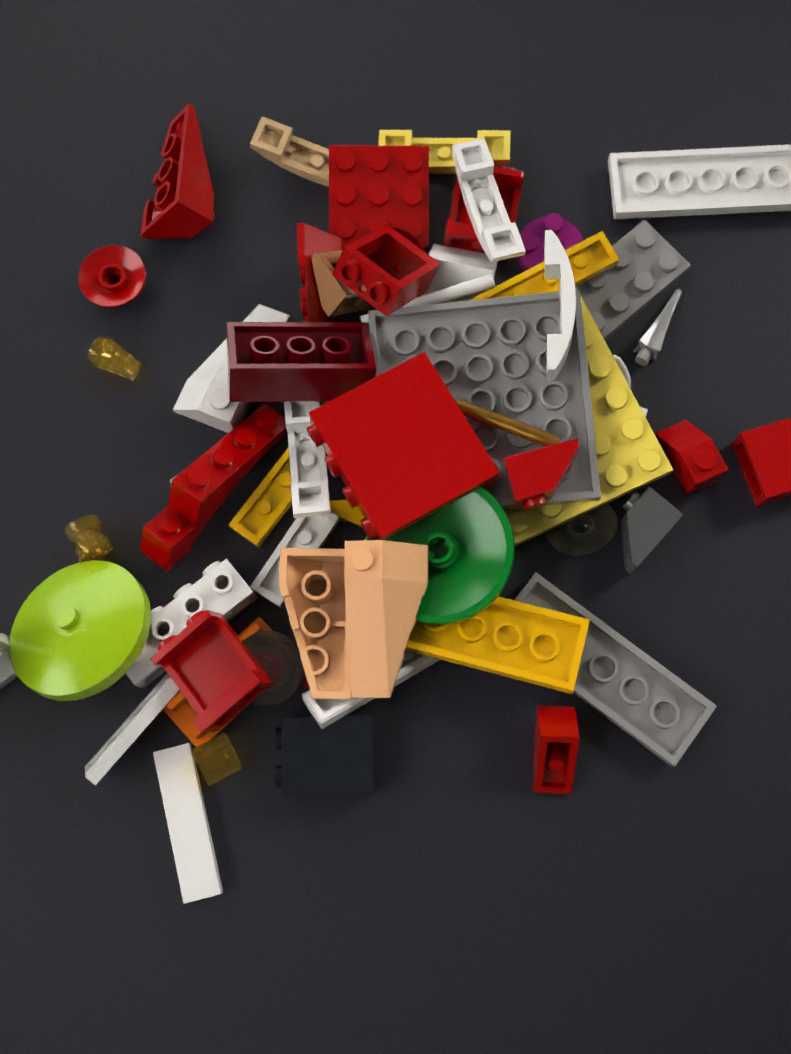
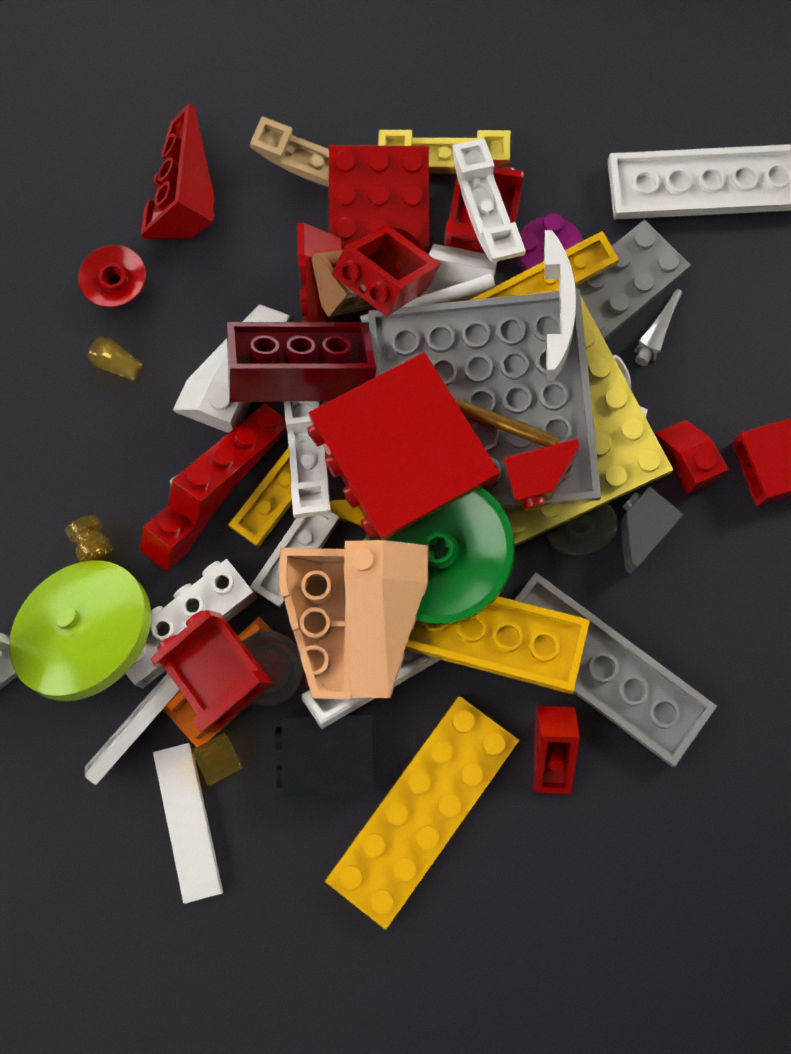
(421, 812): none -> yellow plate

